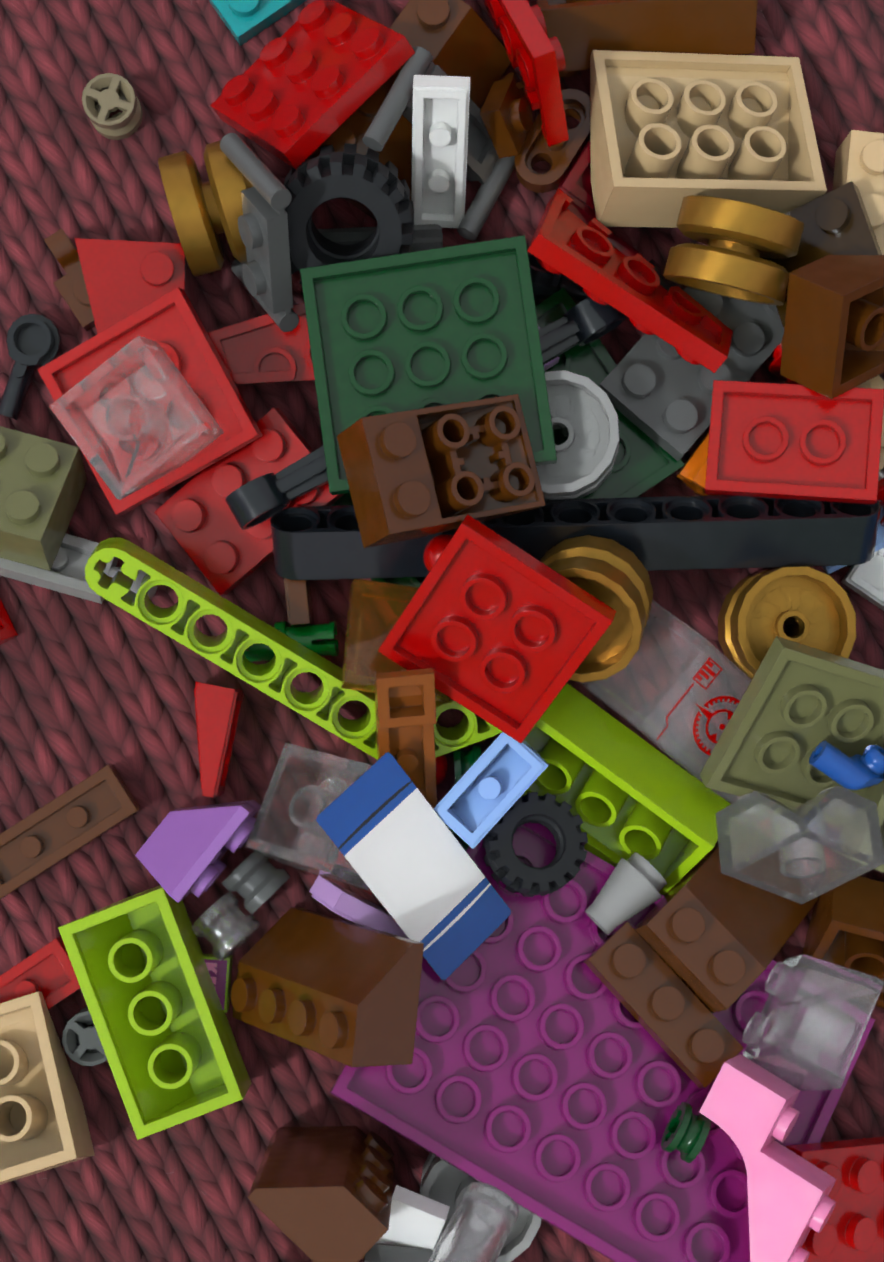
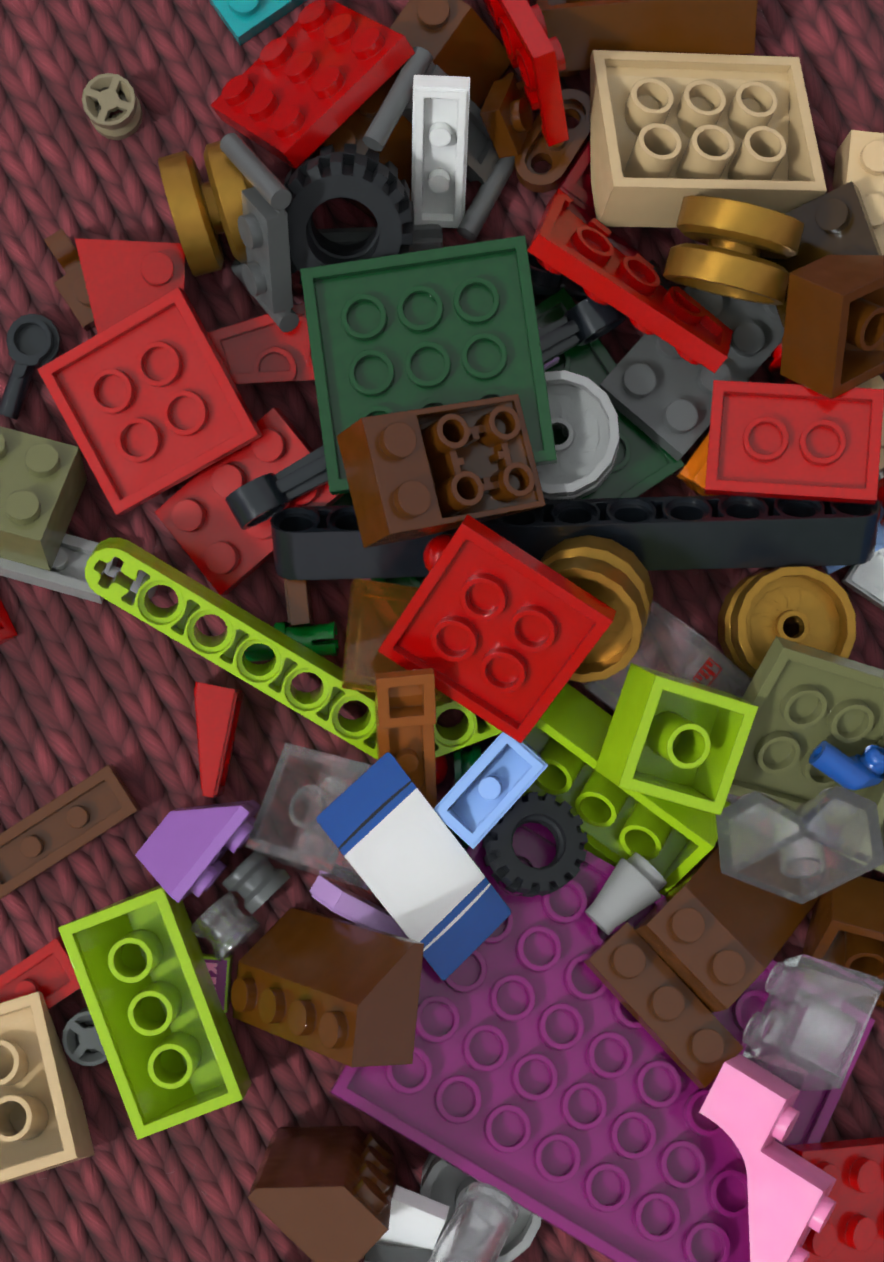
(136, 417): clear slope -> none
(675, 739): none -> lime brick
(685, 1132): dark green bush -> none

